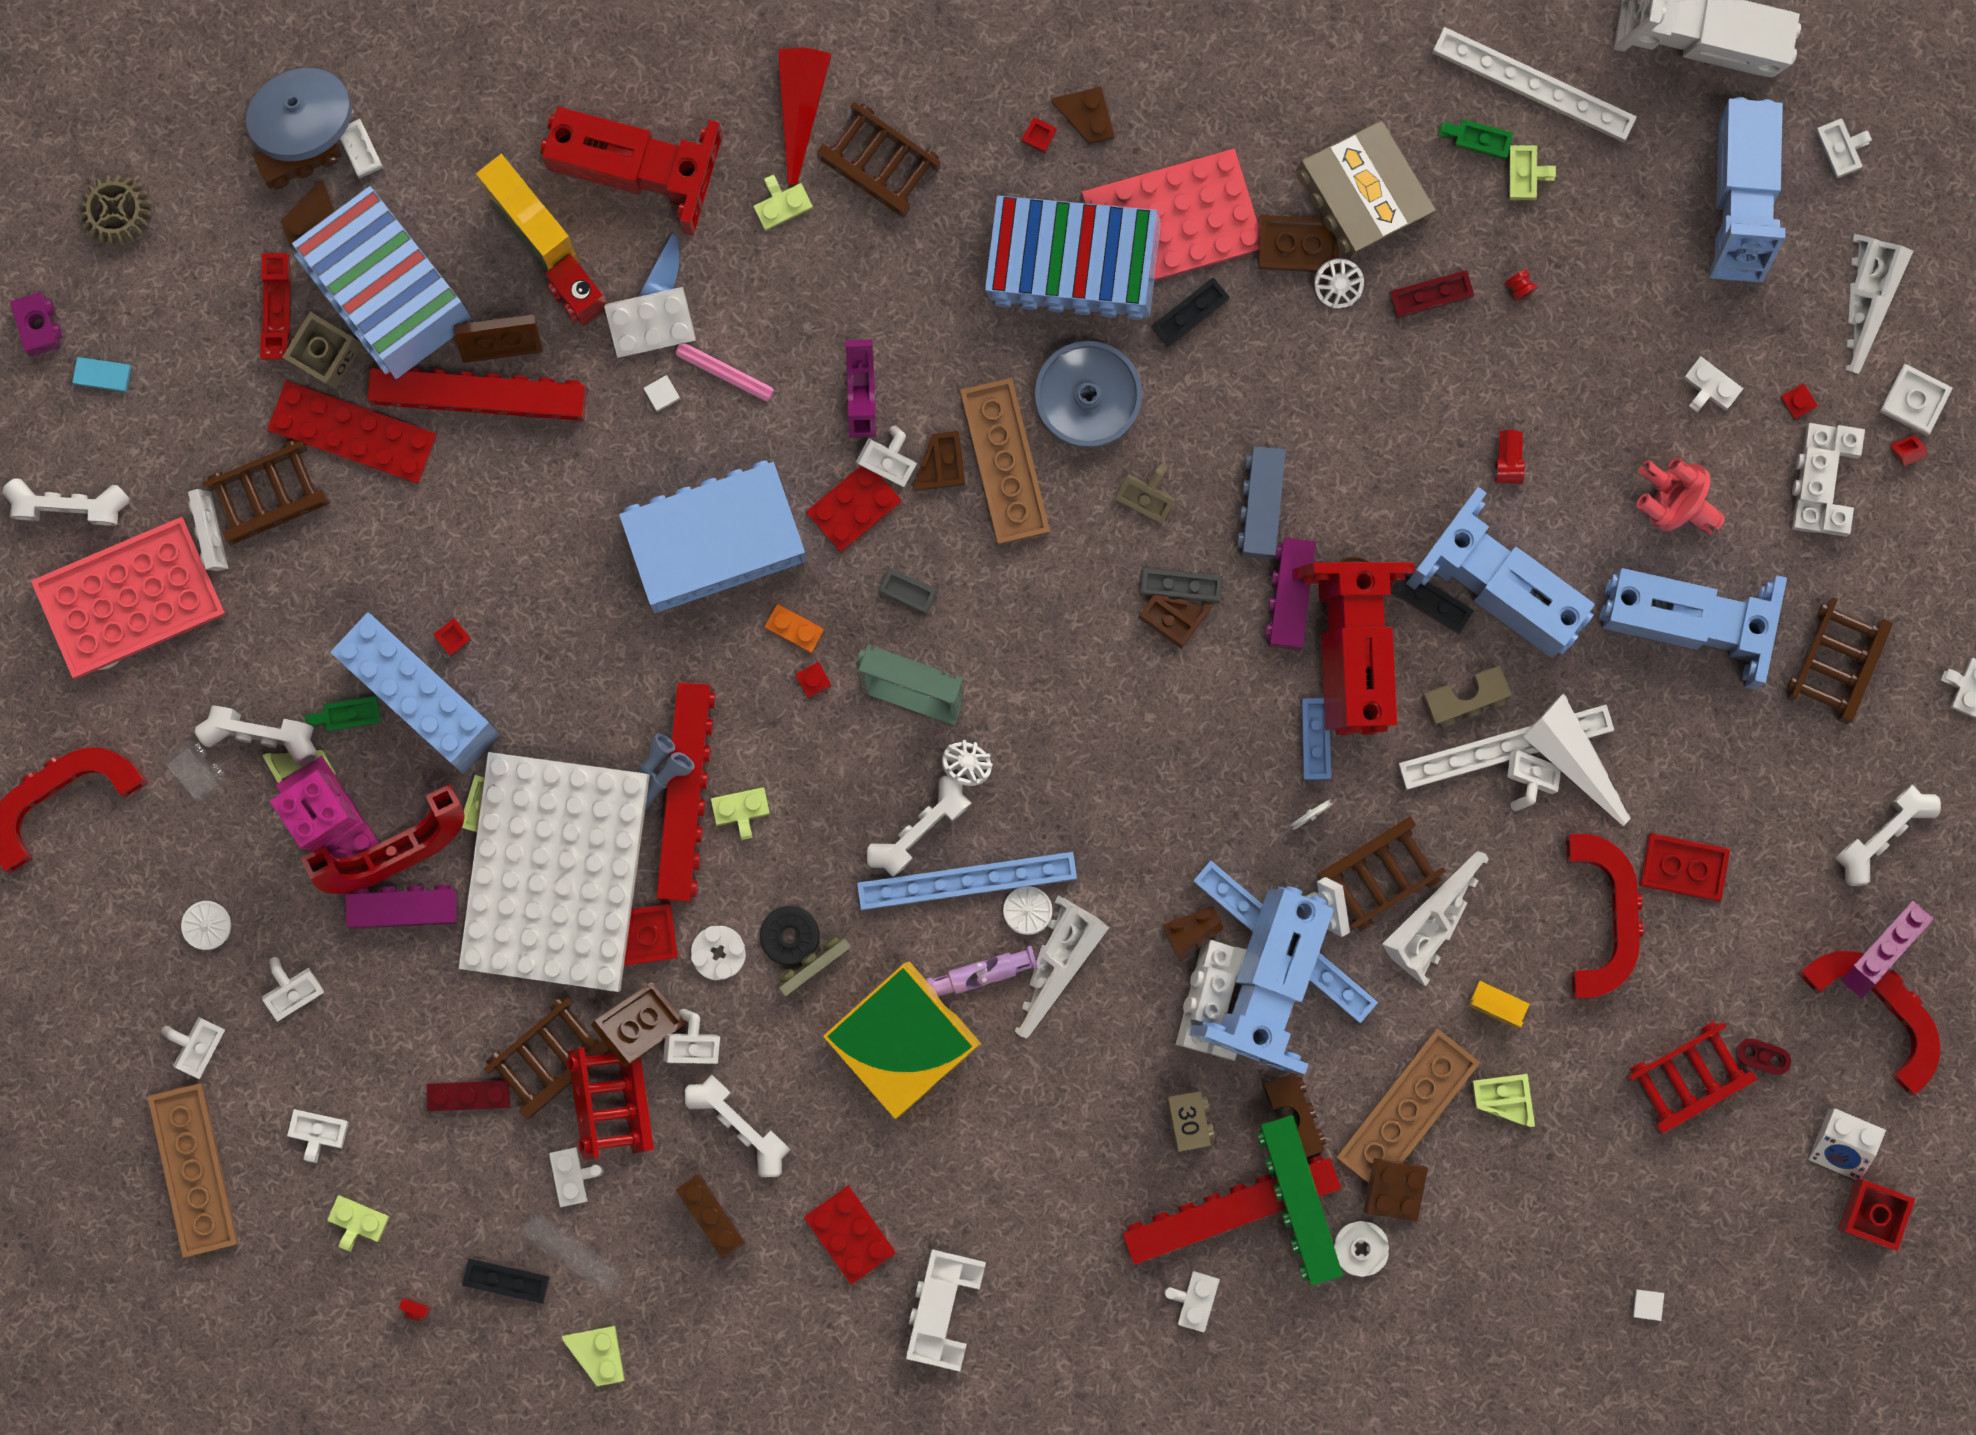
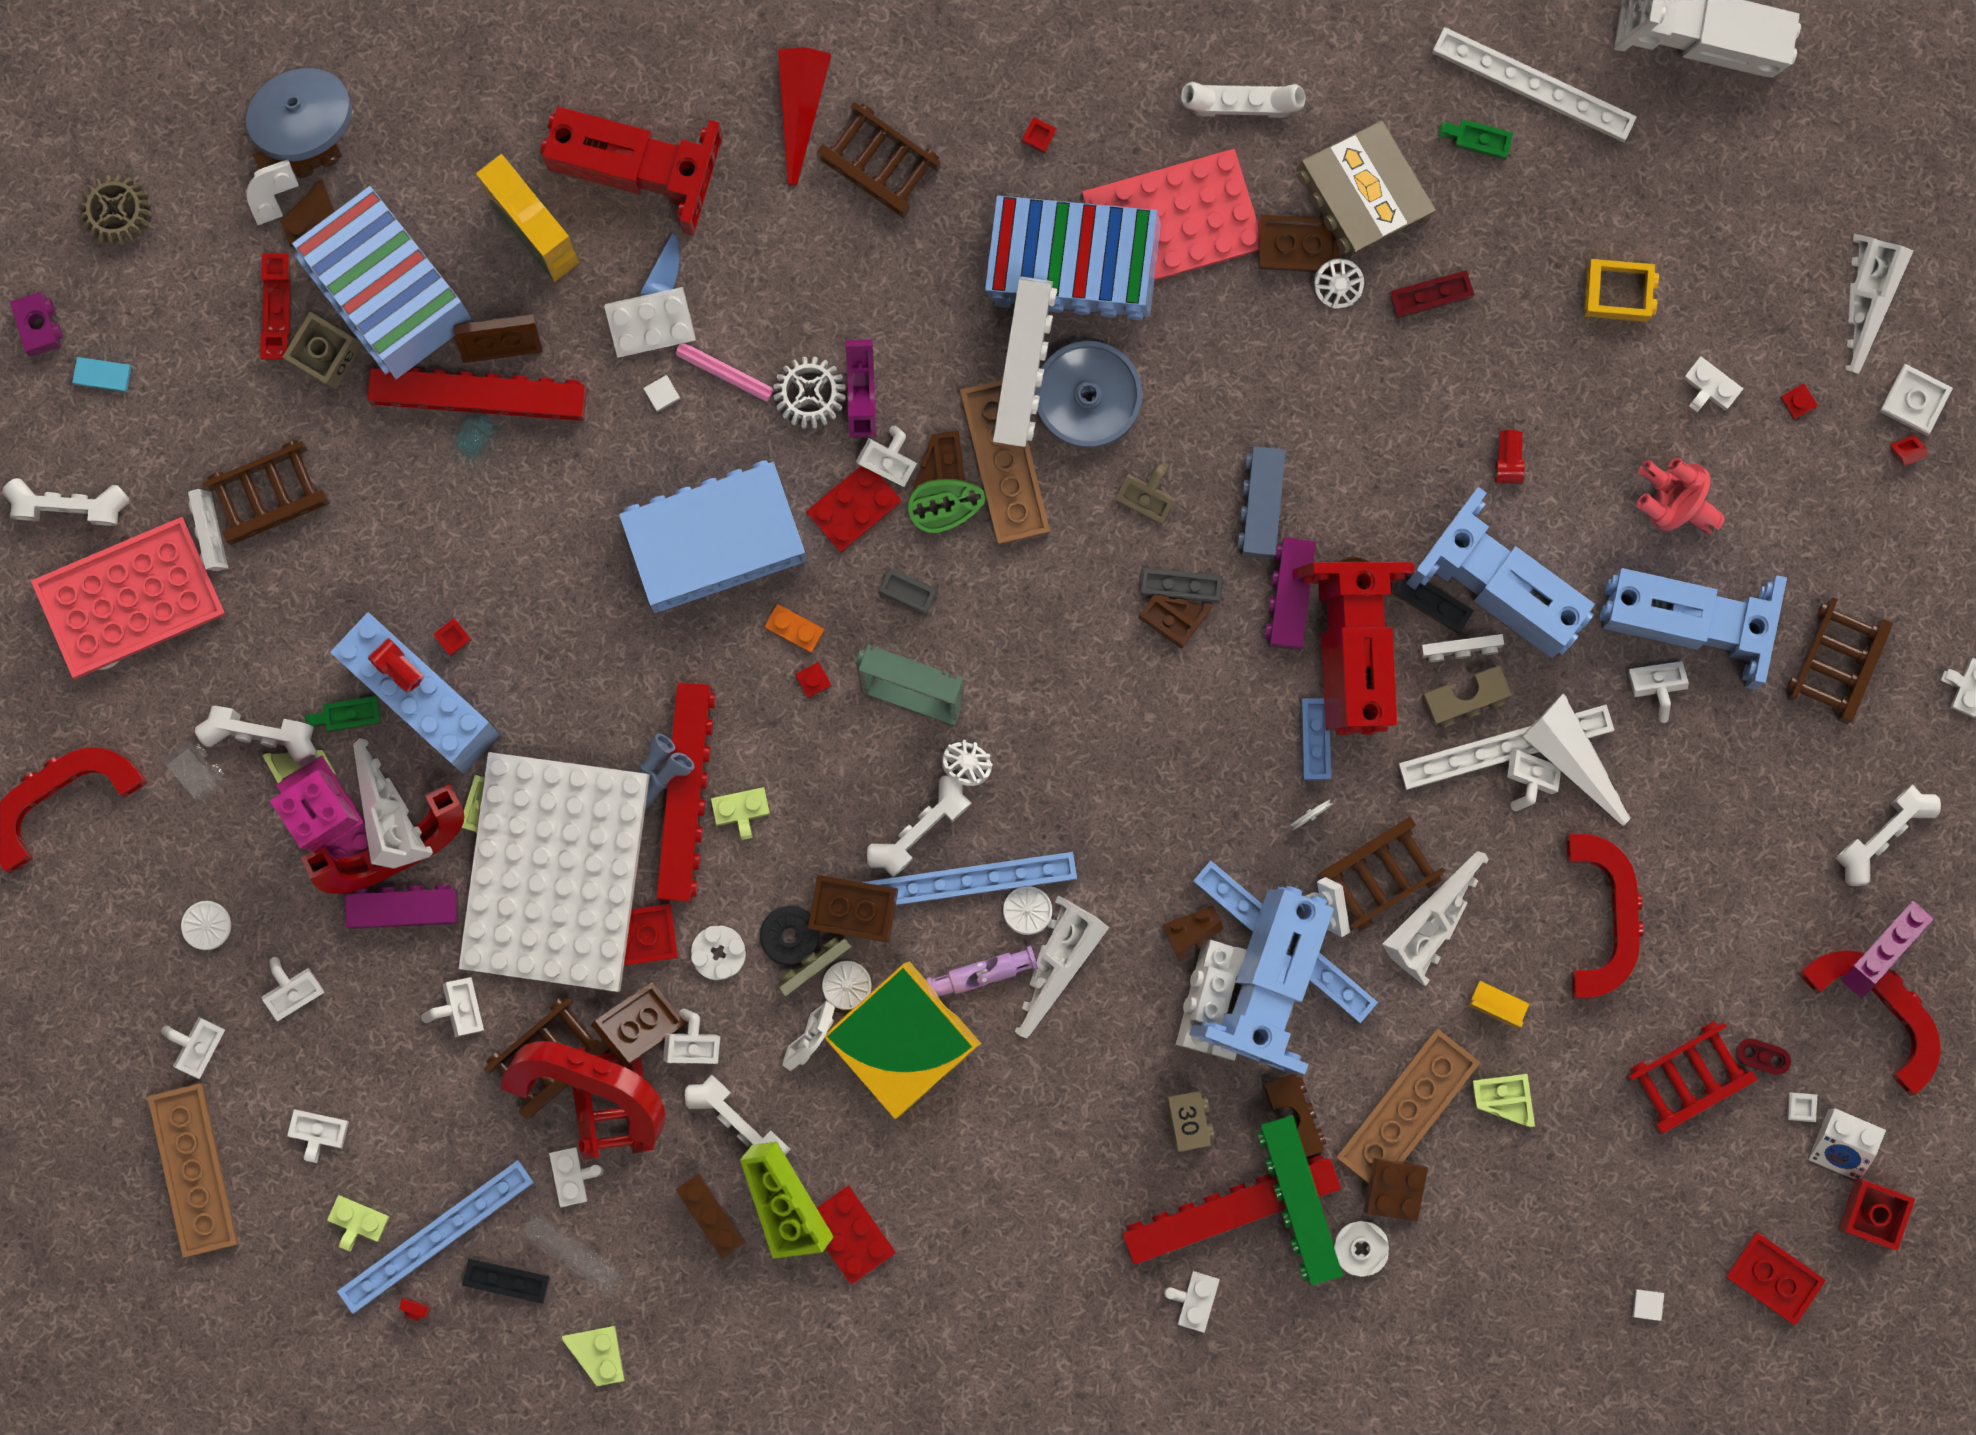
(265, 185): none -> white plate
(352, 432): red plate -> none
(360, 149): white plate -> none
(388, 829): none -> white wedge
(391, 661): none -> red piece
(435, 1237): none -> light blue plate
(460, 1006): none -> white plate
(468, 1095): dark red plate -> none
(475, 435): none -> clear light blue bracket
(574, 287): red brick -> none
(592, 1075): none -> red arch
(781, 205): yellowish green plate -> none
(782, 1203): none -> lime wedge
(816, 1029): none -> white plate
(817, 384): none -> white gear
(846, 985): none -> white wheel
(853, 908): none -> reddish brown plate
(935, 1308): white bracket -> none
(944, 519): none -> bright green piece
(1023, 361): none -> white brick
(1087, 114): reddish brown wing -> none
(1190, 312): black plate -> none
(1243, 100): none -> white plate
(1462, 648): none -> white plate
(1520, 285): red wheel -> none
(1525, 172): yellowish green plate -> none
(1592, 306): none -> yellow window
(1659, 680): none -> white plate
(1685, 867): red tile -> none
(1748, 189): light blue brick -> none
(1775, 1278): none -> red plate
(1802, 1107): none -> white tile
(1818, 476): white bracket -> none
(1841, 147): white plate -> none

